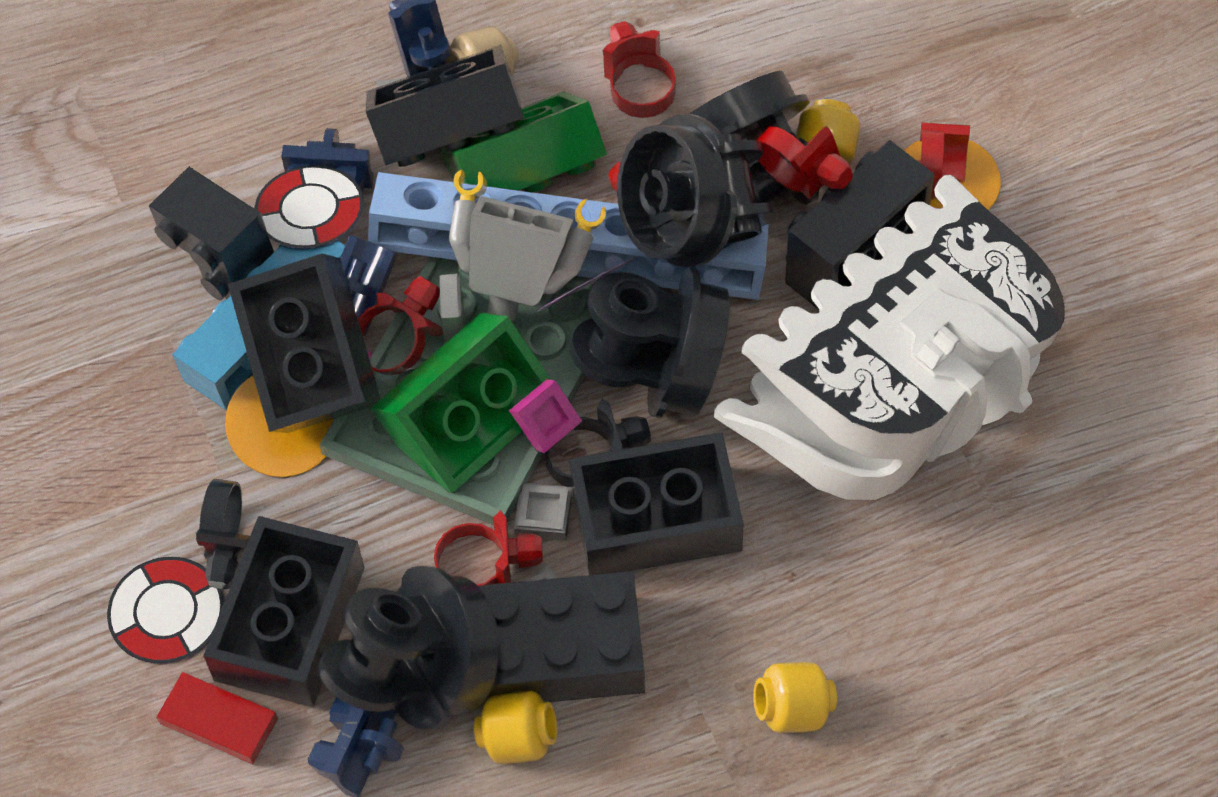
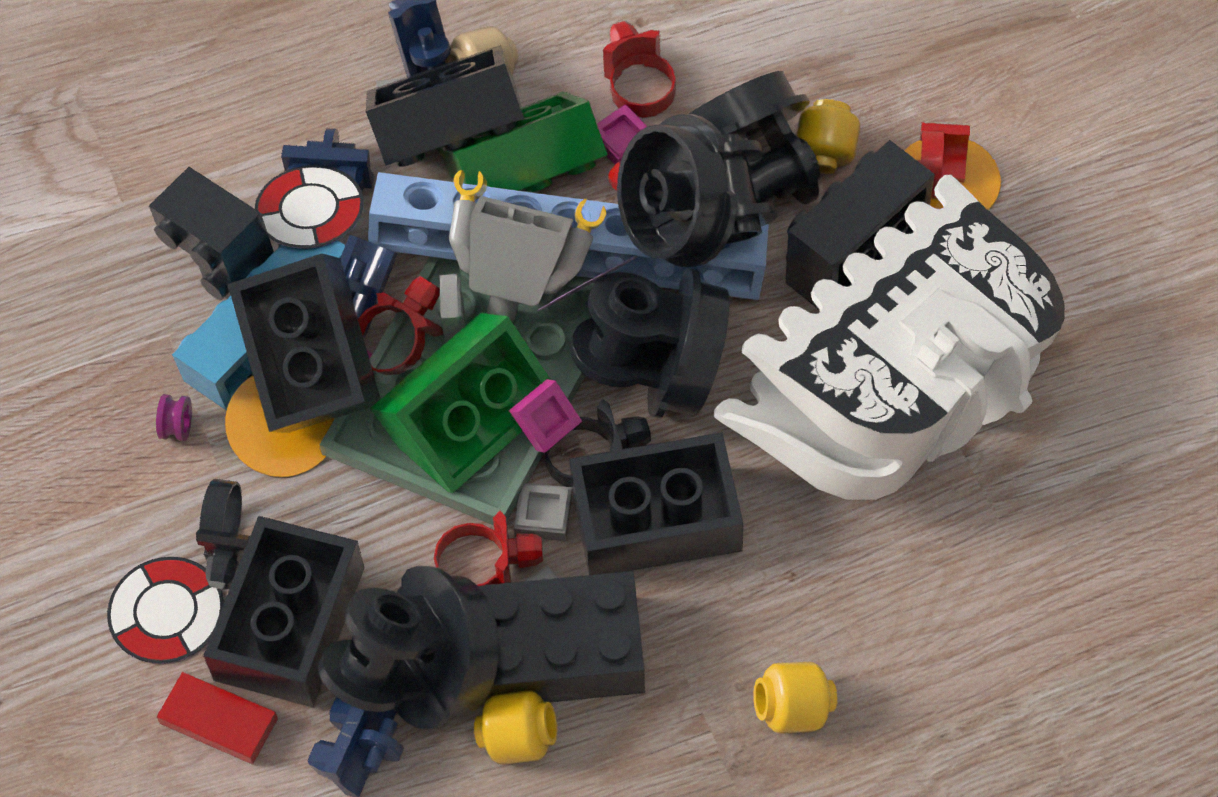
(174, 417): none -> magenta bush
(618, 131): none -> dark pink tile
(812, 164): red piece -> none

